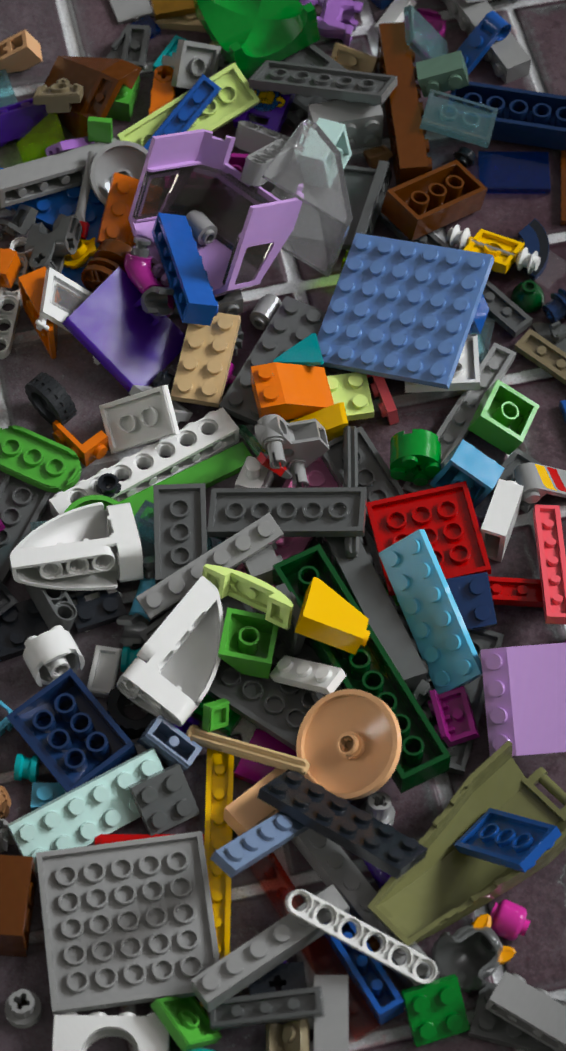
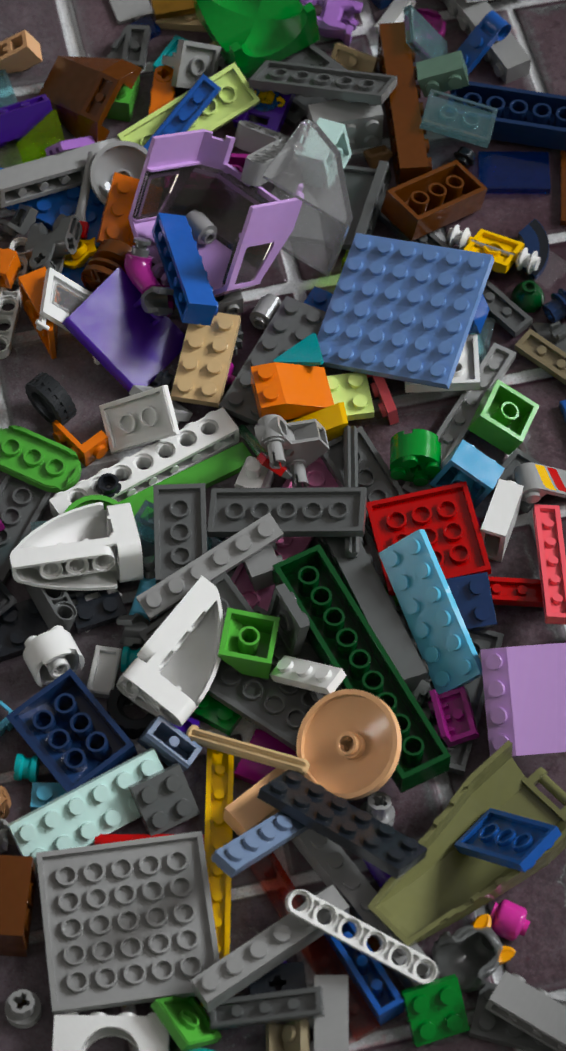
(58, 96): dark tan plate -> none
(100, 129): bright green tile -> none
(215, 715): bright green tile -> none
(251, 592): yellowish green slope -> none
(319, 298): none -> blue plate
(331, 619): yellow slope -> none

